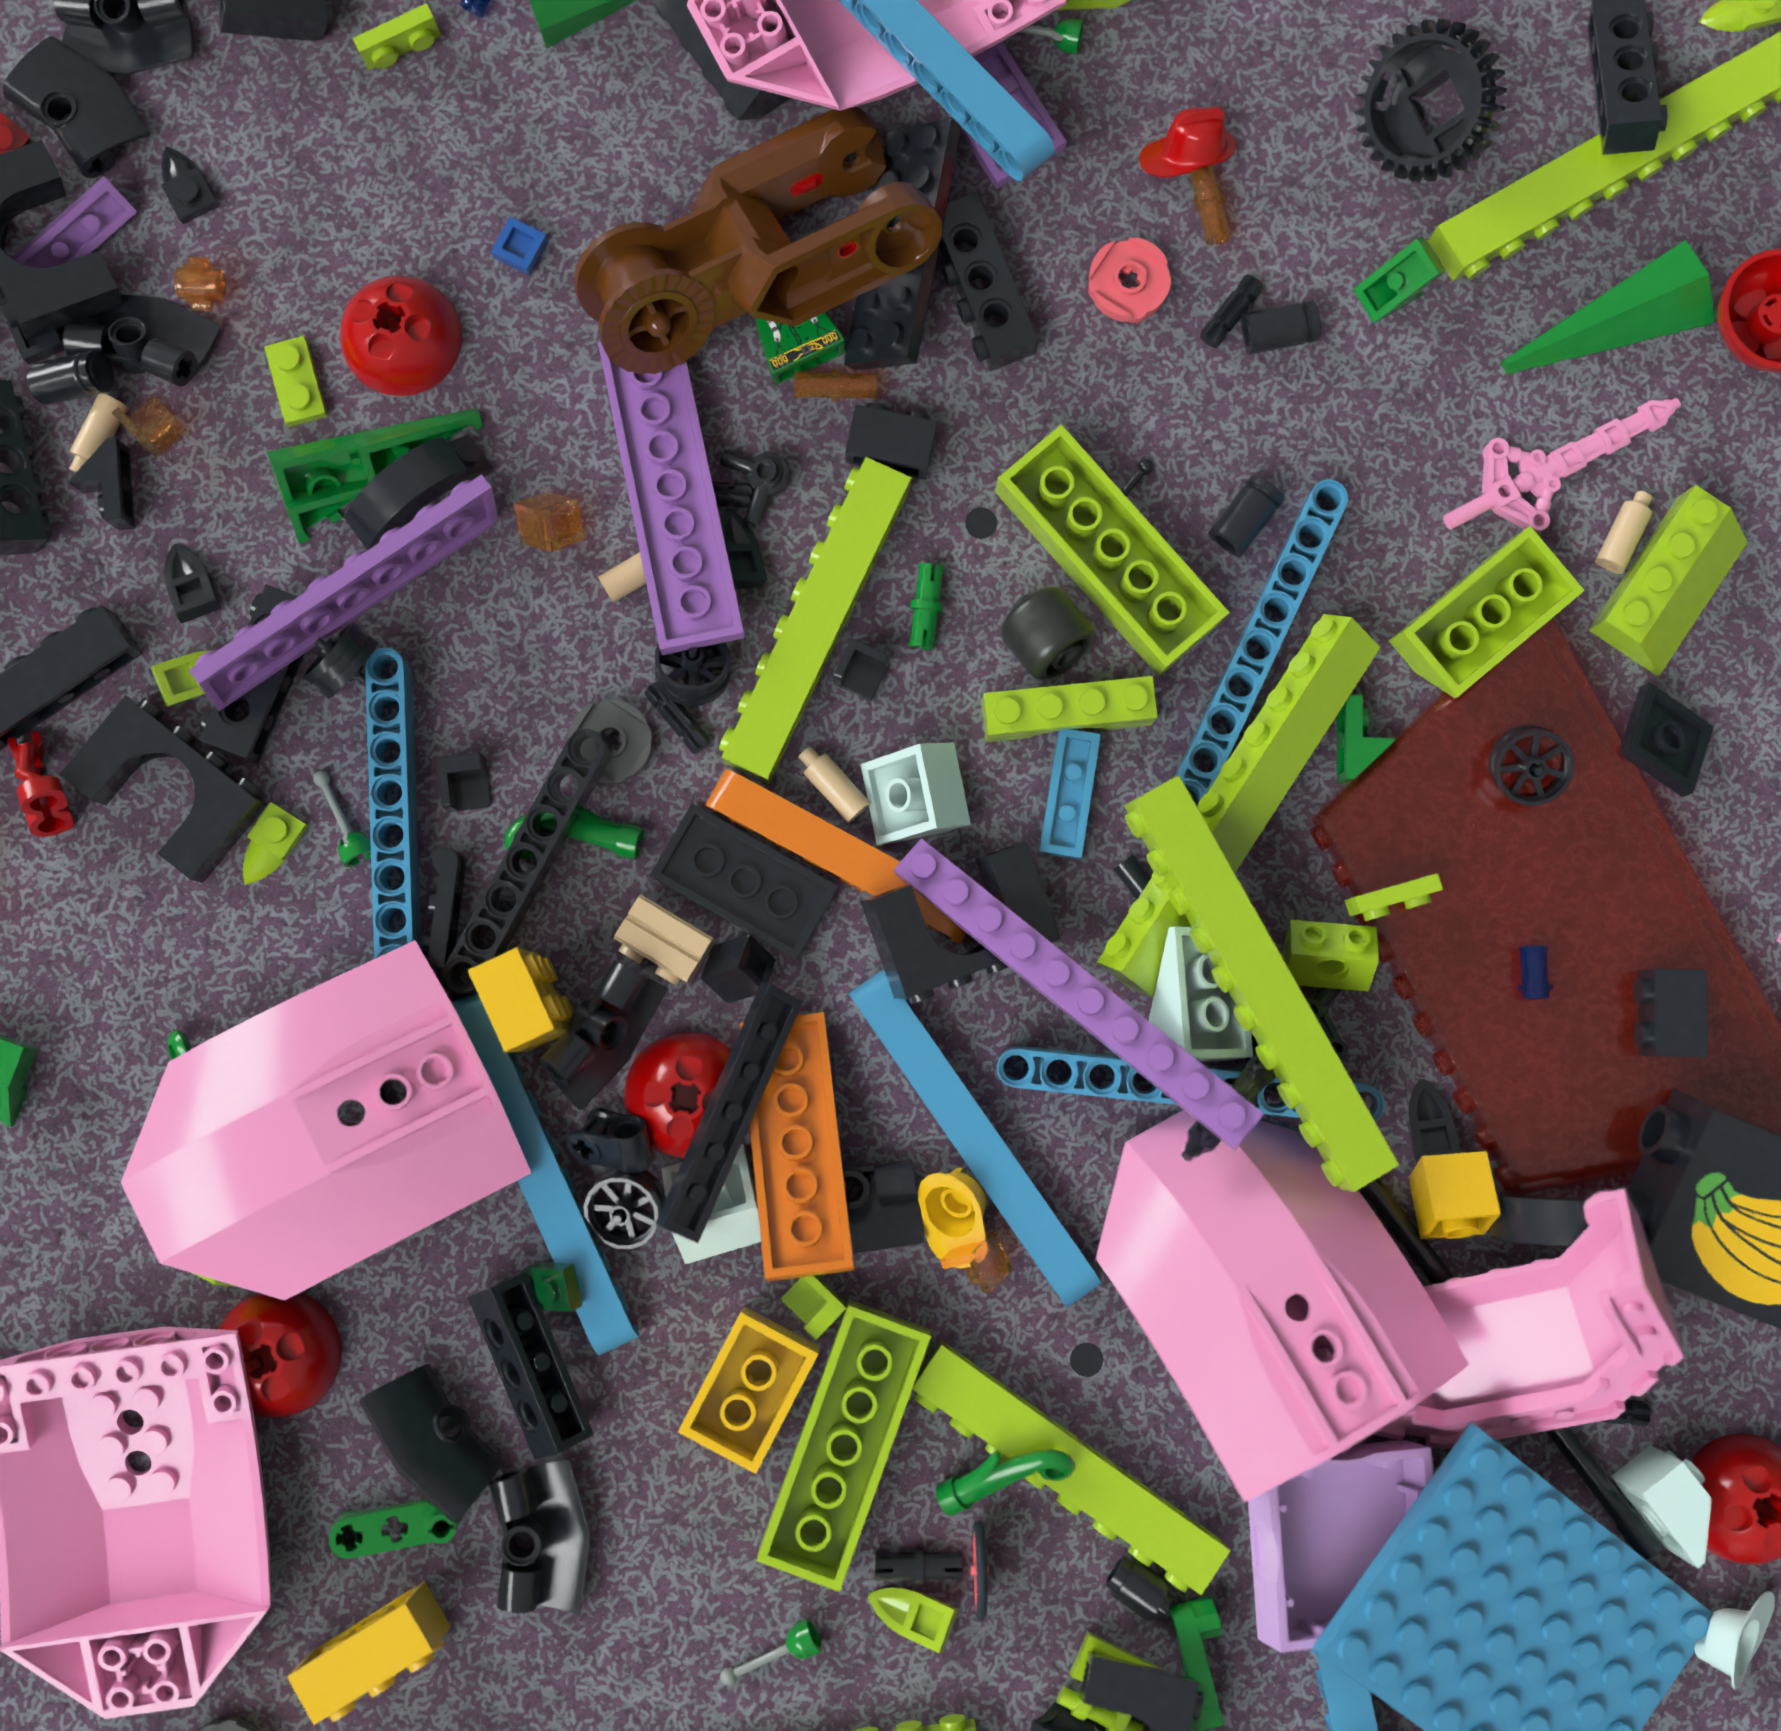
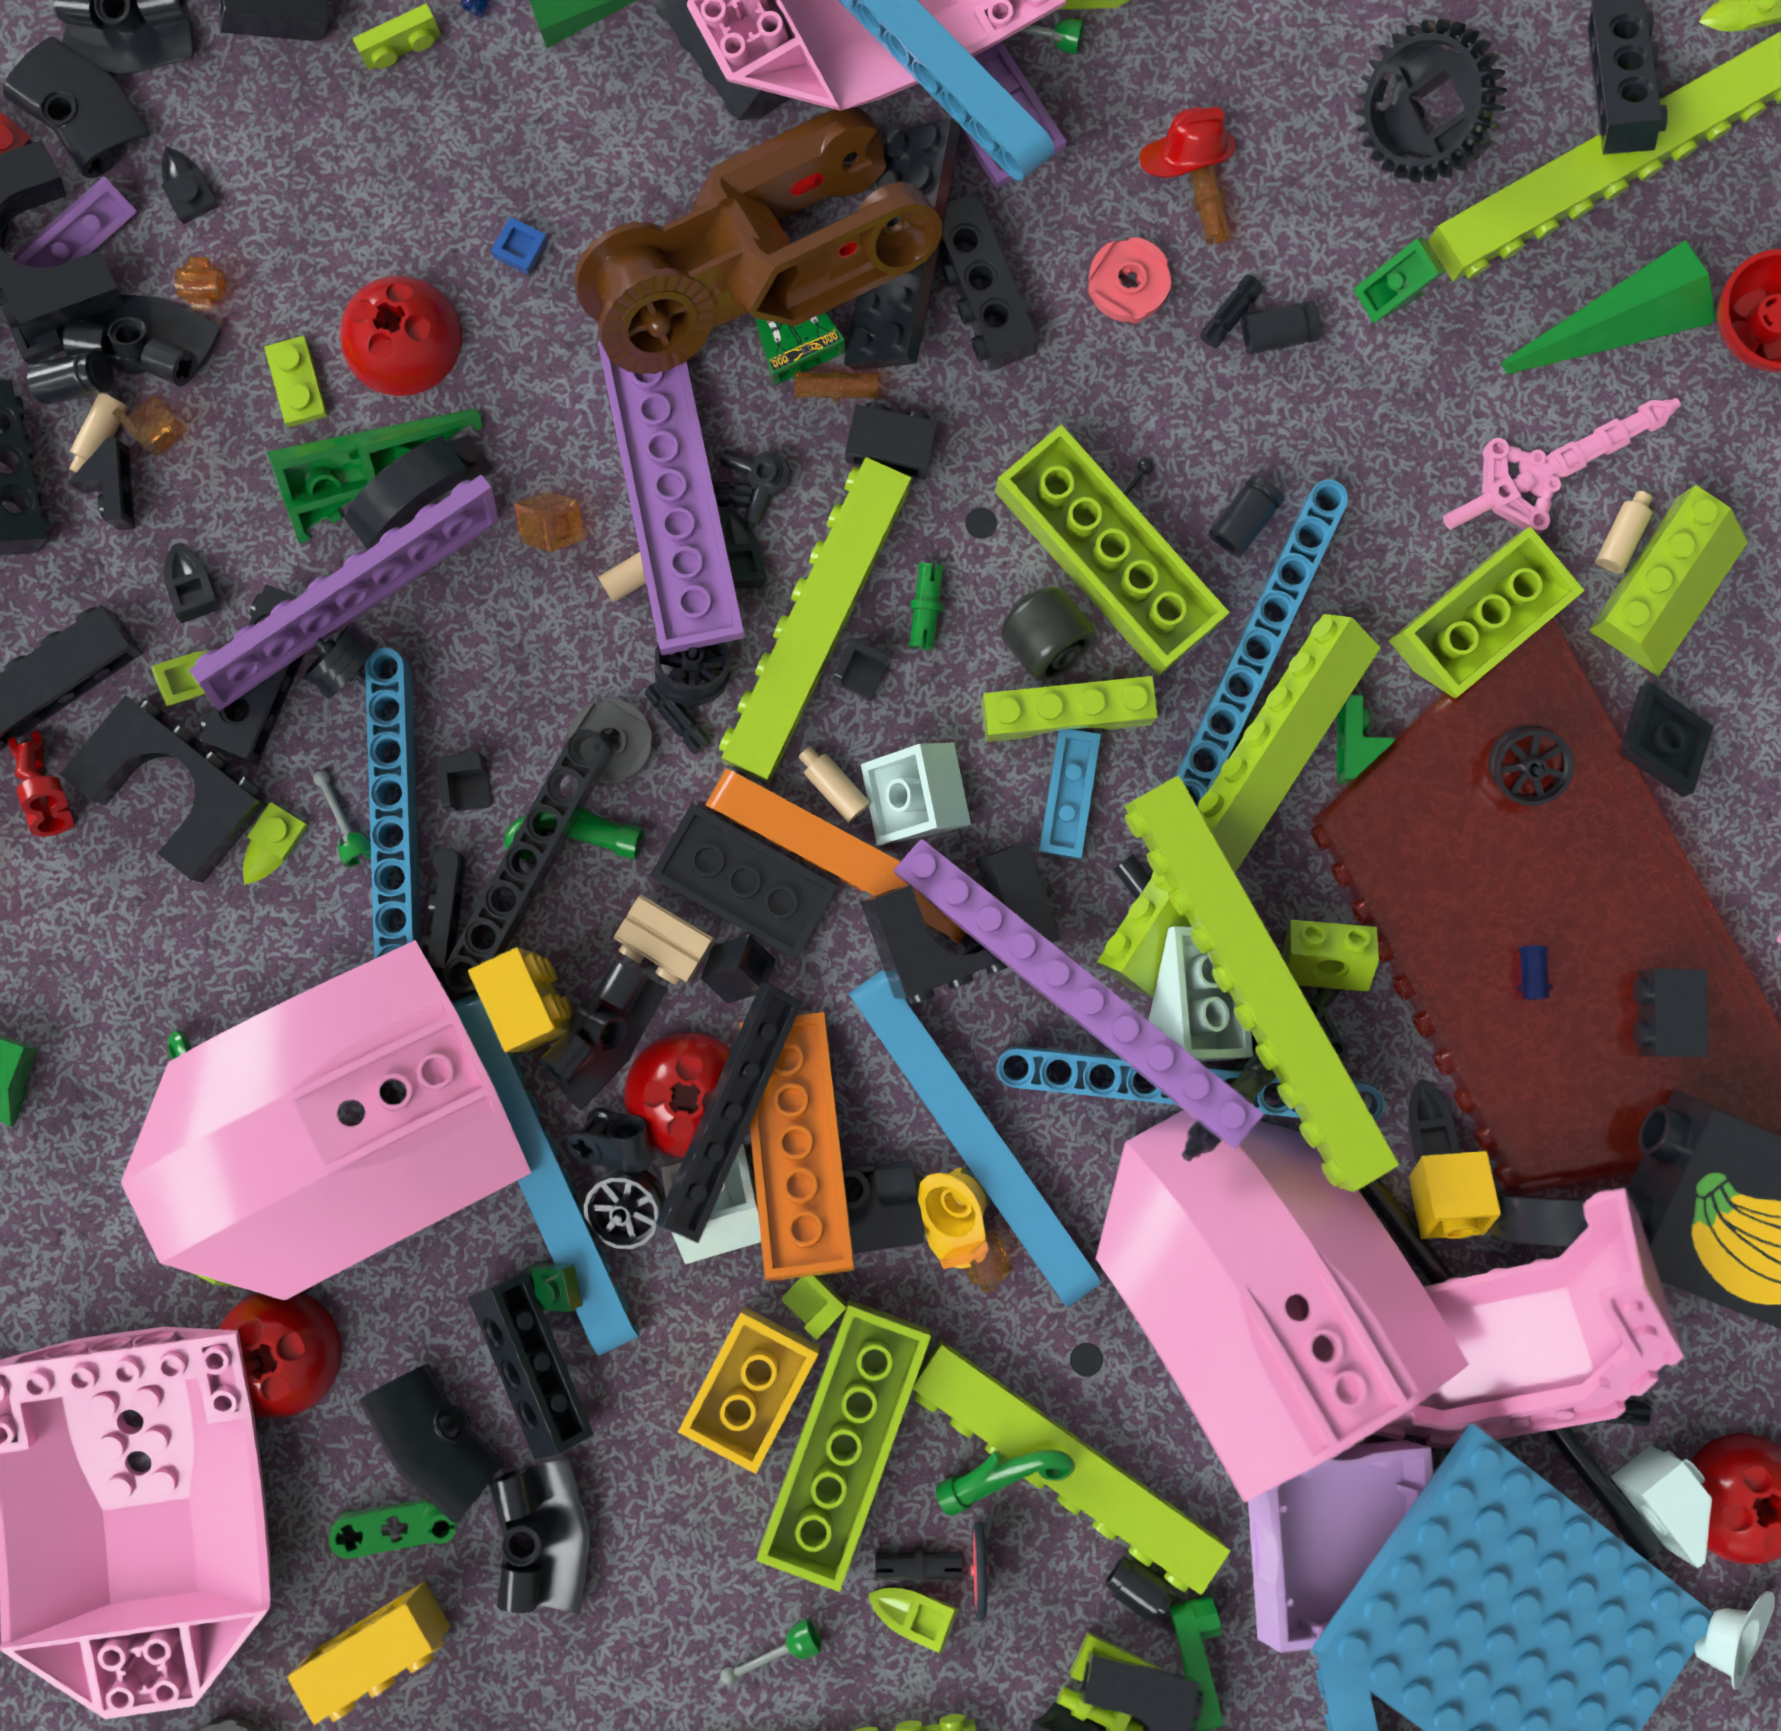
(1412, 893): lime plate -> none

